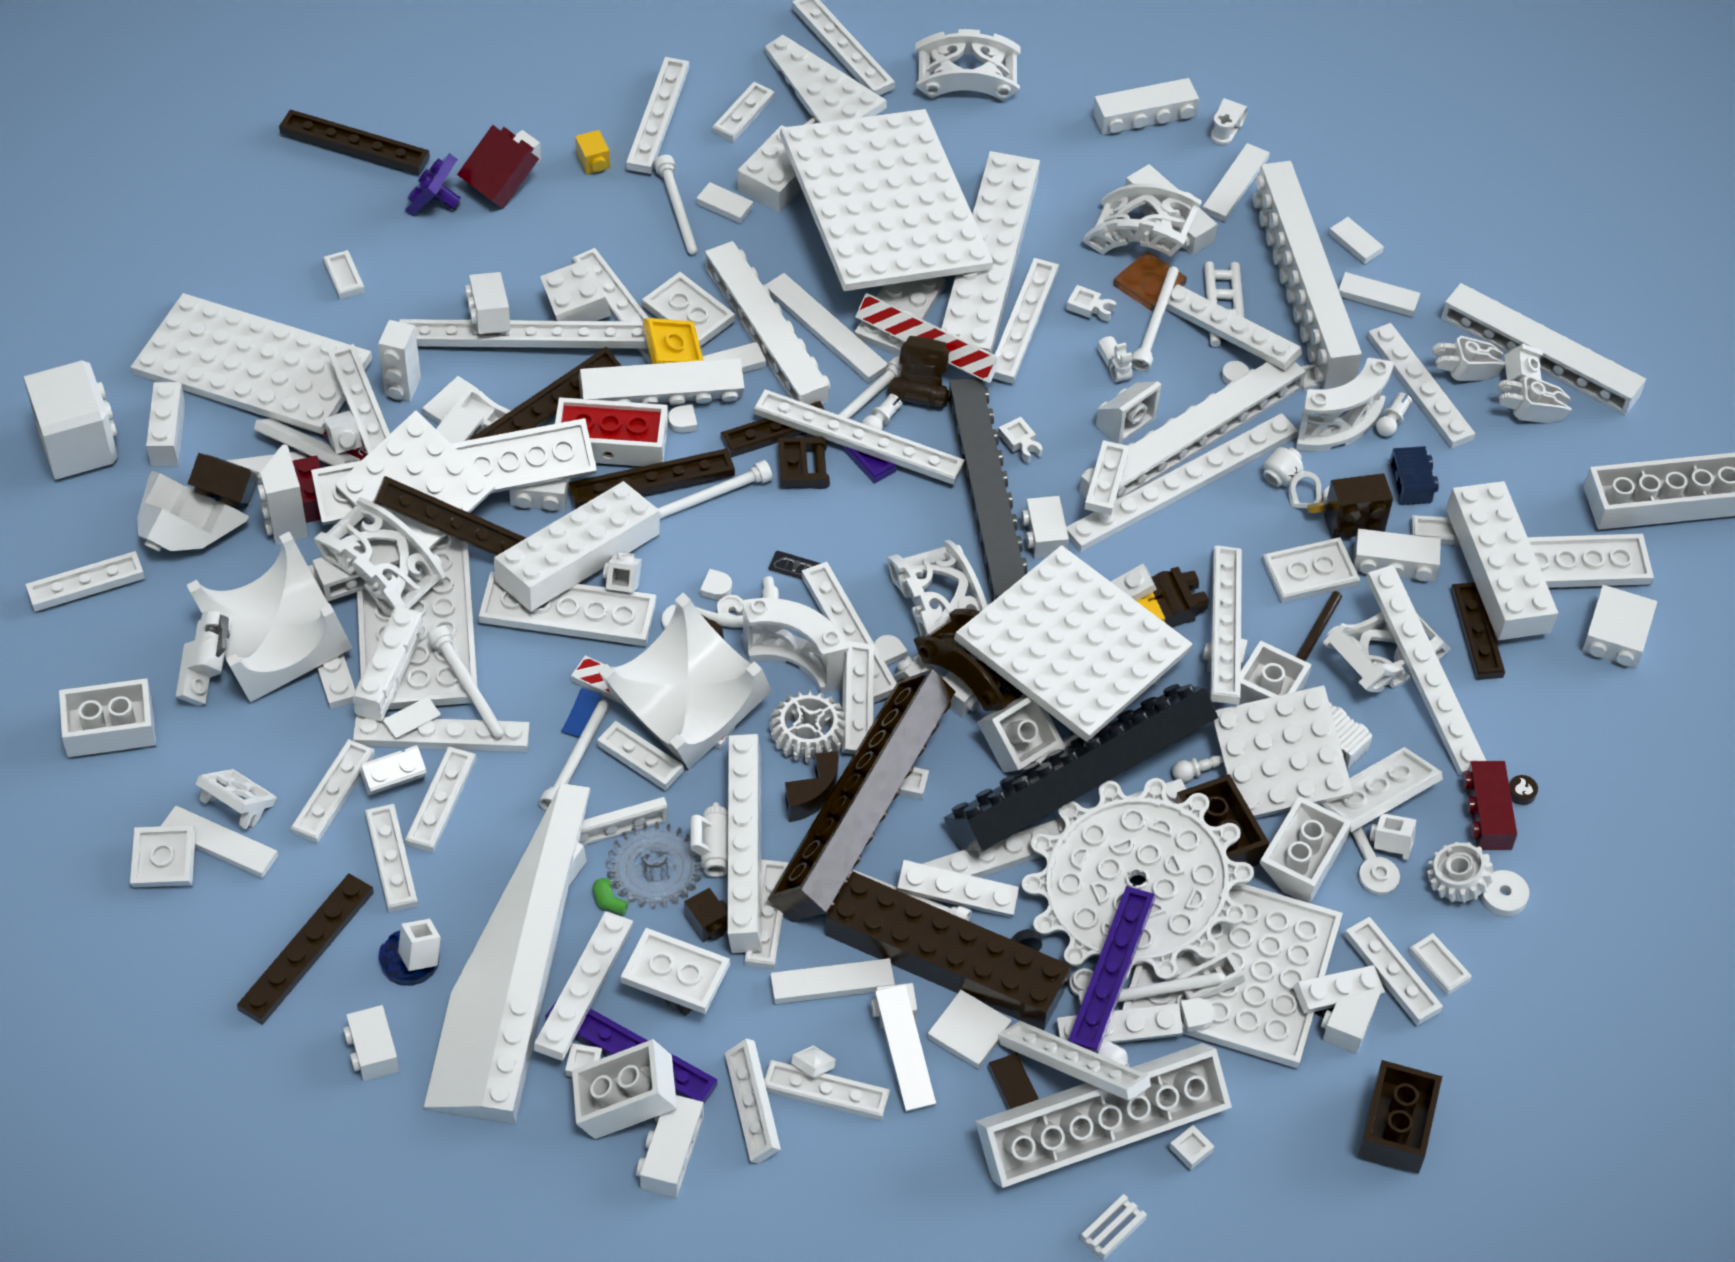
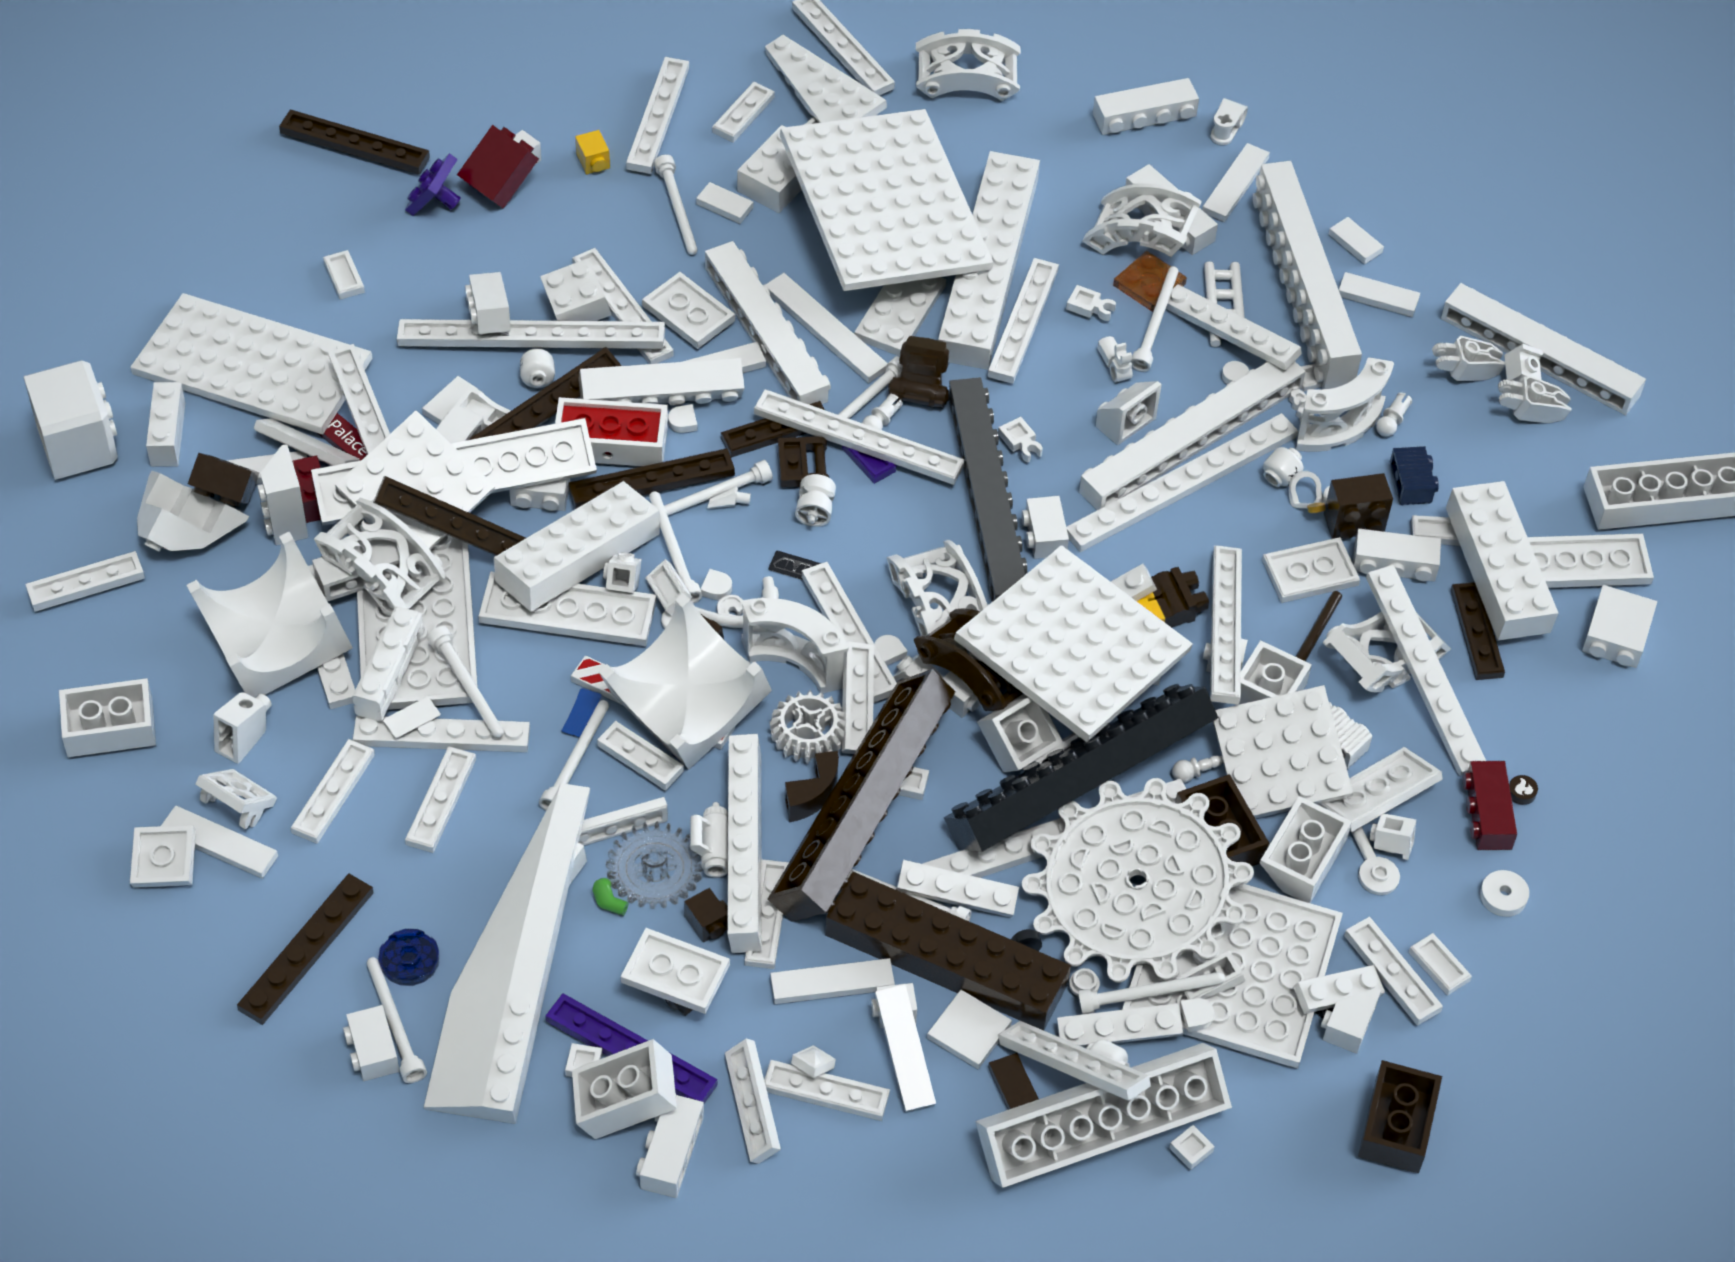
(203, 657): white plate -> none
(240, 725): none -> white torso
(343, 432): white brick -> none
(391, 858): white tile -> none
(392, 770): white brick -> none
(399, 360): white brick -> none
(411, 1066): none -> white piece
(419, 944): white brick -> none
(537, 365): none -> white head
(583, 986): white plate -> none
(667, 585): none -> white tile
(672, 341): yellow tile -> none
(674, 549): none -> white piece
(729, 499): none -> white bar
(815, 500): none -> white wheel
(903, 324): tile -> none
(1107, 477): white plate -> none
(1112, 969): dark purple plate -> none
(1130, 1209): white tile -> none
(1298, 399): none -> white piece
(1421, 386): white plate -> none
(1463, 858): white gear -> none

